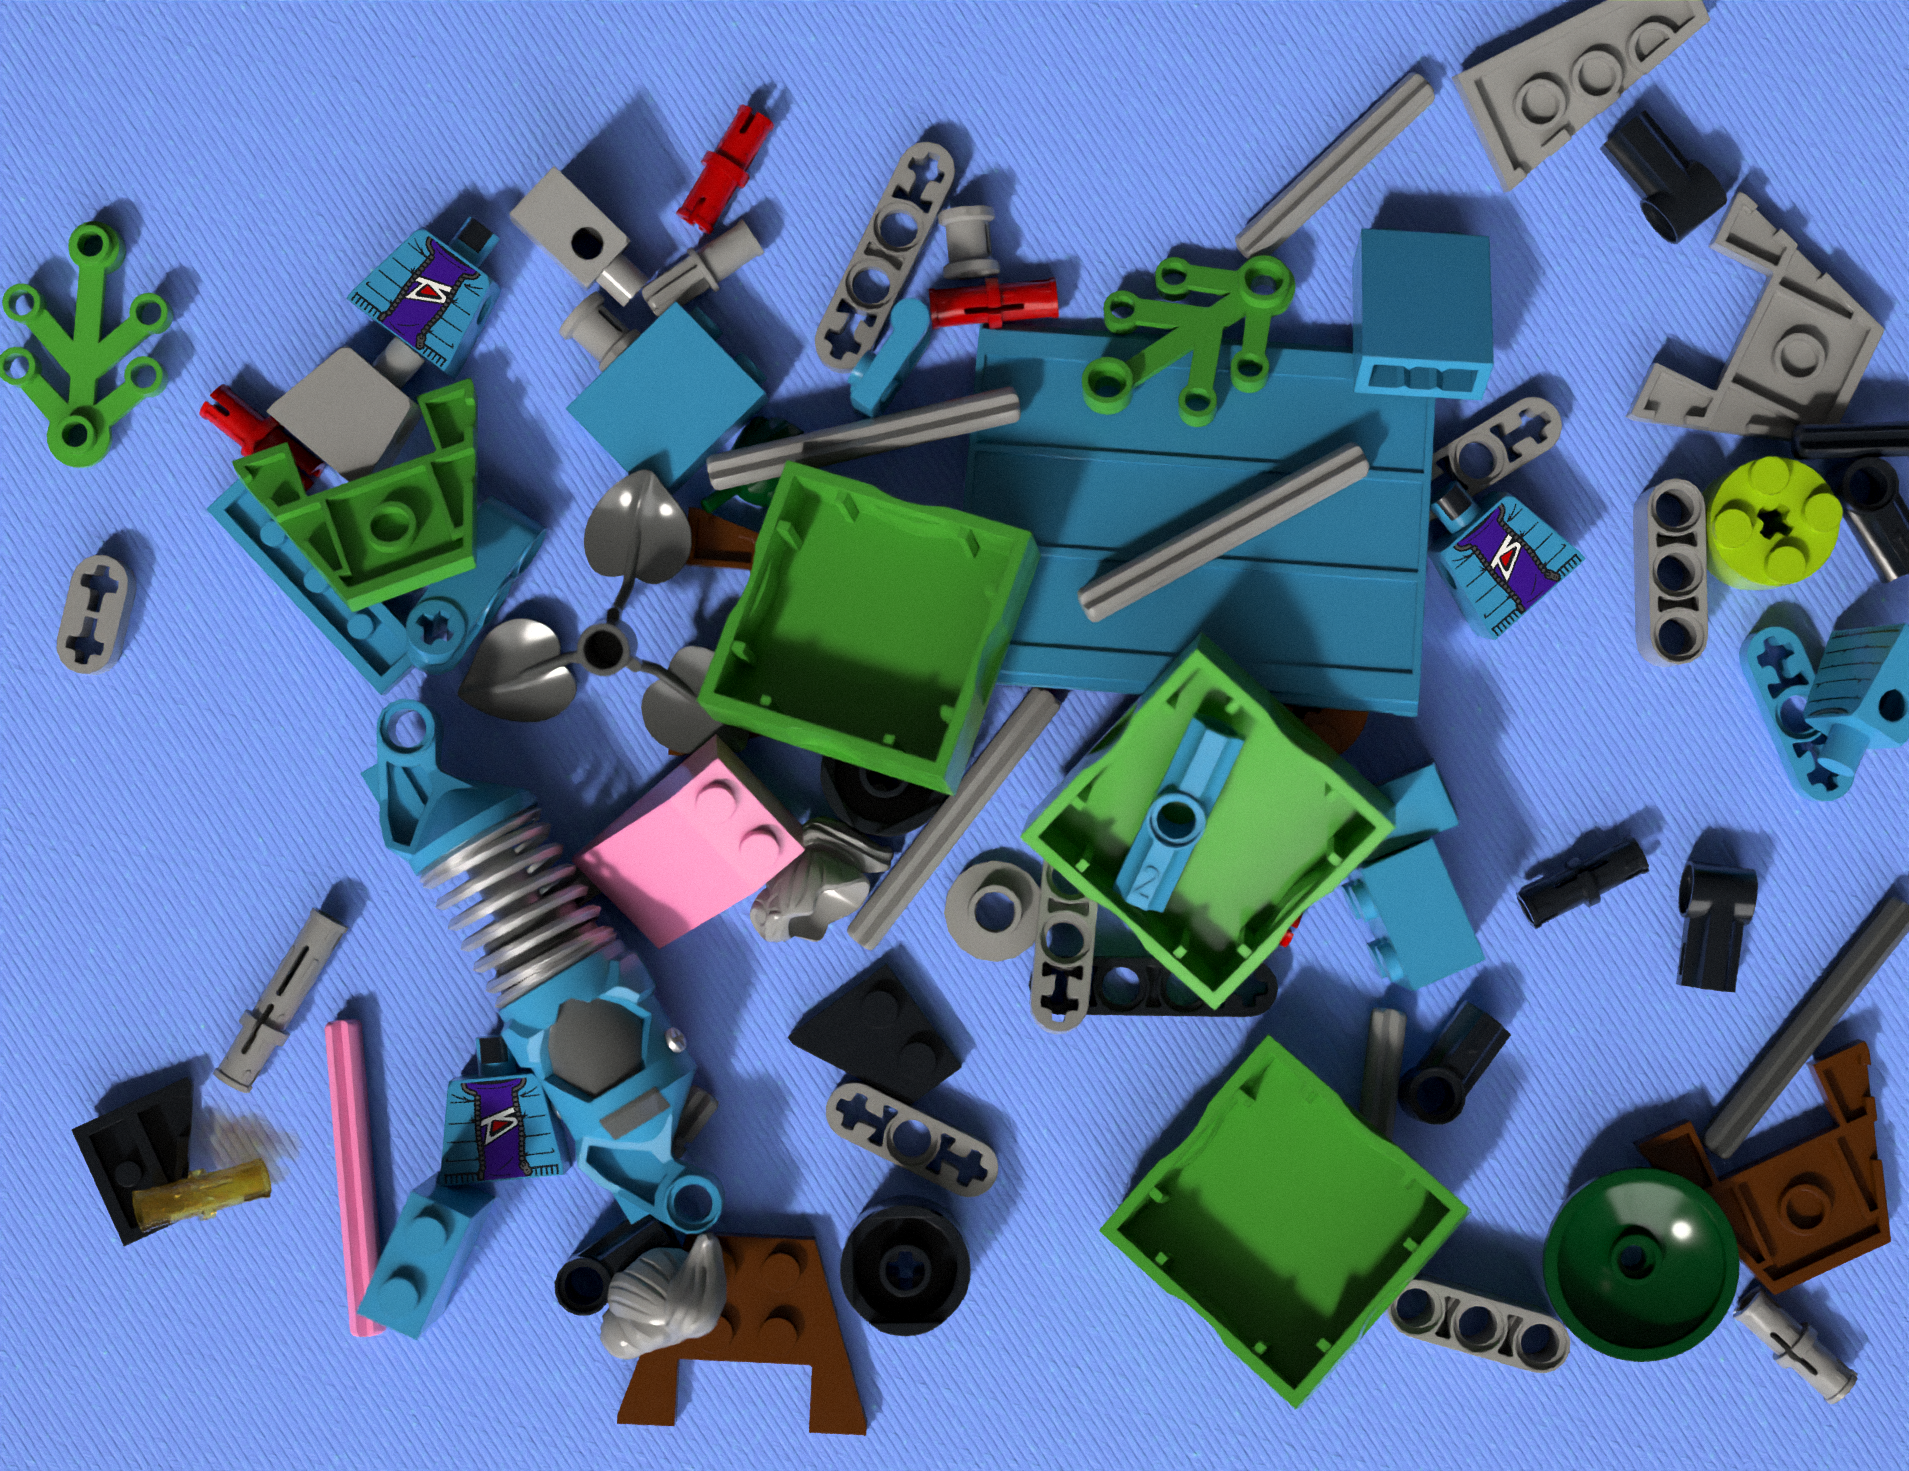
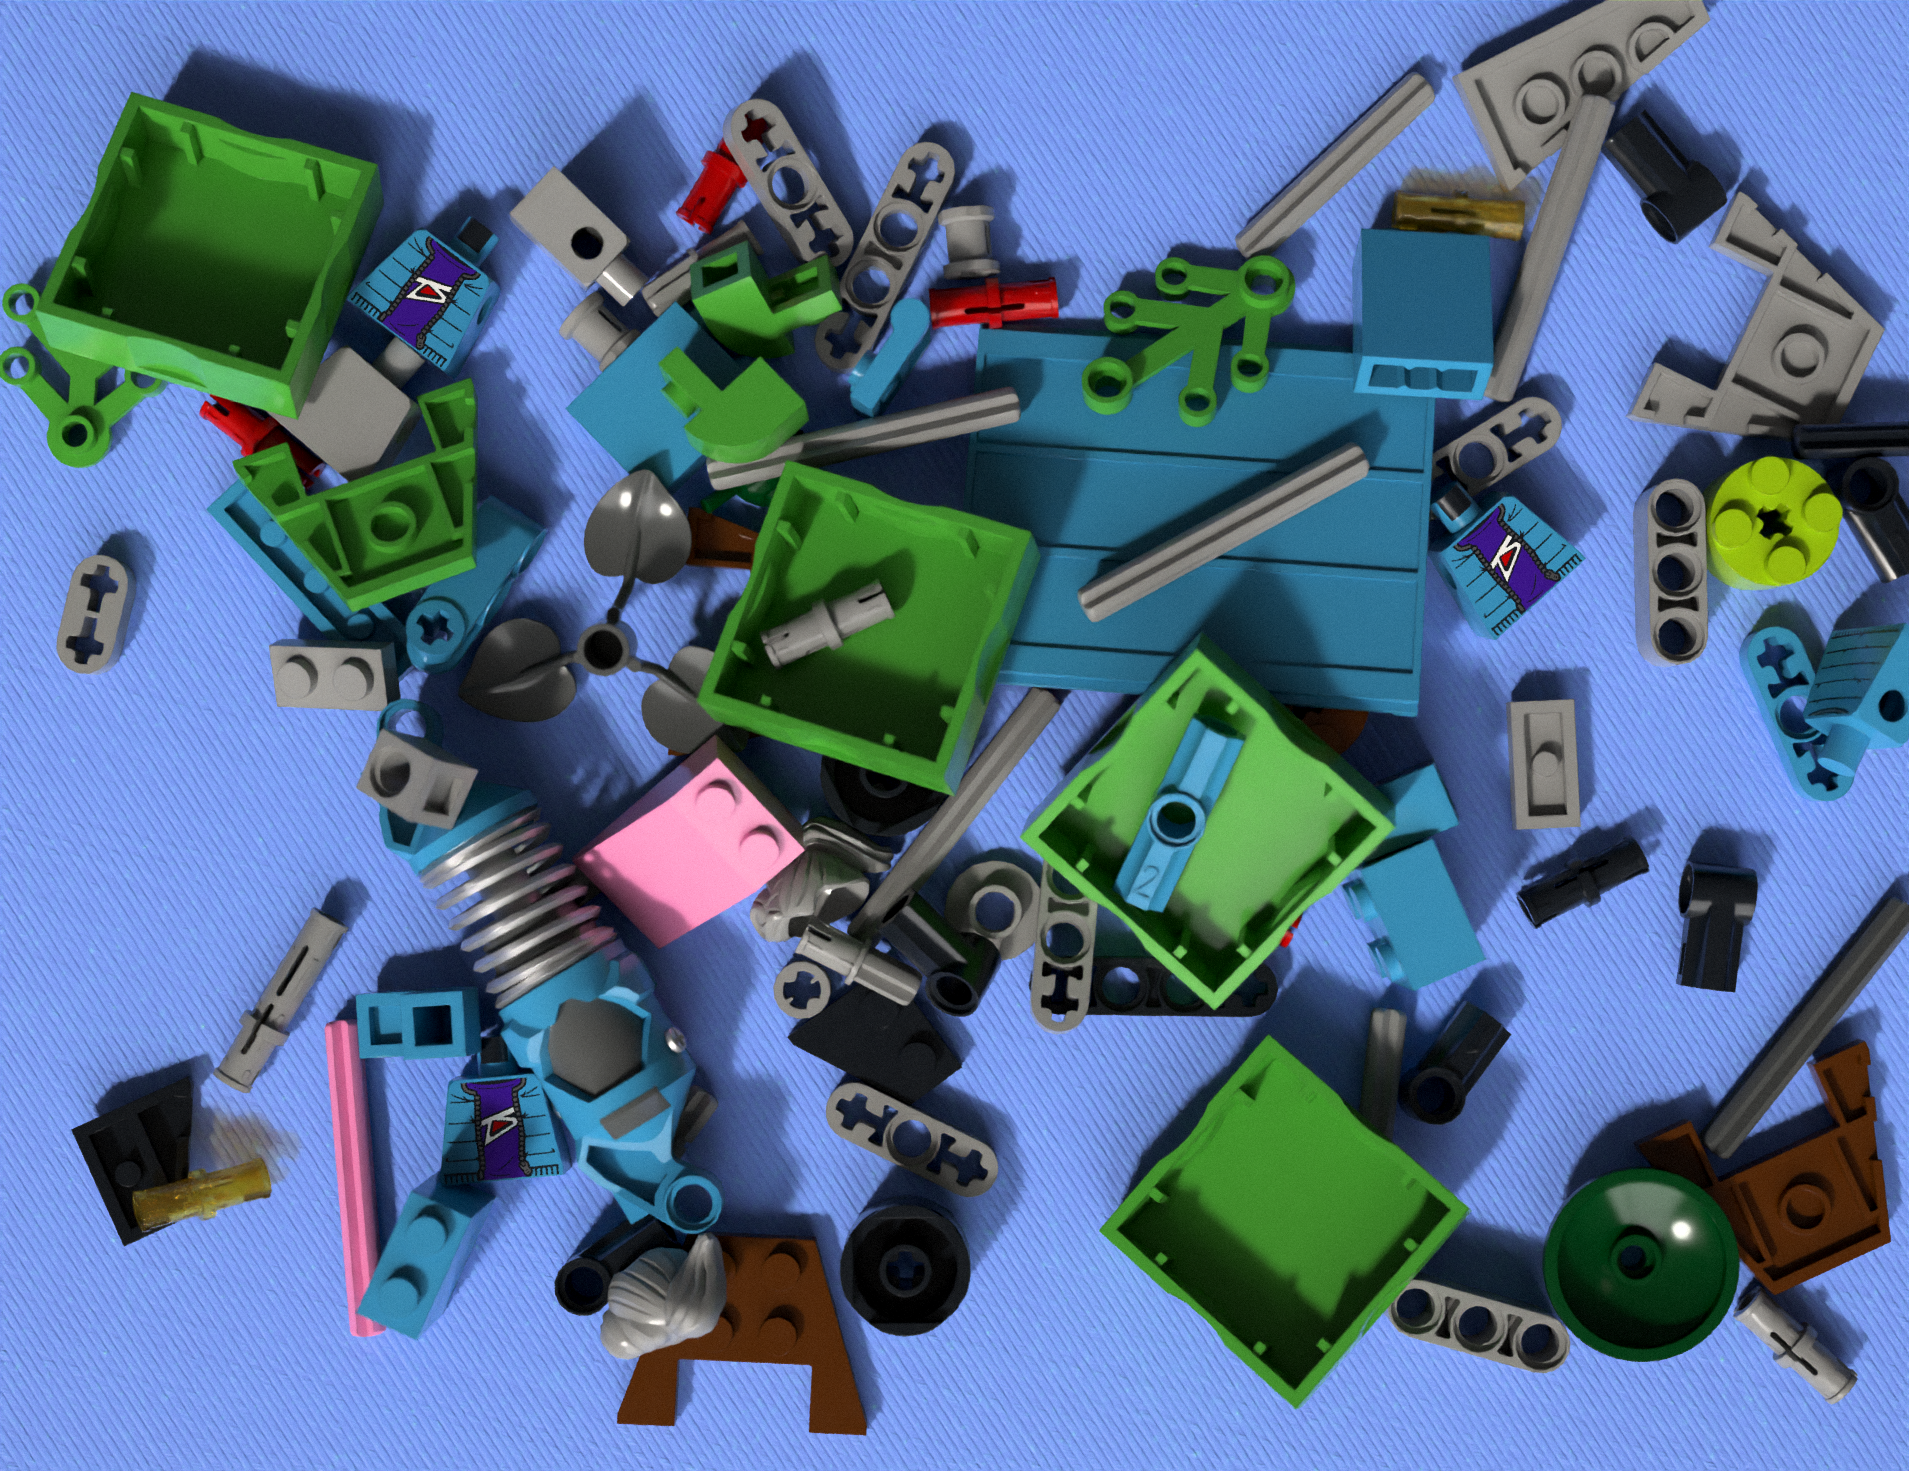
(212, 256): none -> bright green tile
(334, 674): none -> light grey plate
(416, 779): none -> light grey brick
(419, 1023): none -> dark azure brick
(741, 421): none -> bright green brick
(760, 313): none -> bright green brick
(777, 135): none -> light grey beam
(789, 974): none -> light grey bush
(827, 624): none -> light grey pin
(859, 961): none -> light grey axle
(955, 963): none -> black piece
(1458, 214): none -> clear yellow pin
(1543, 764): none -> light grey plate
(1548, 244): none -> light grey axle

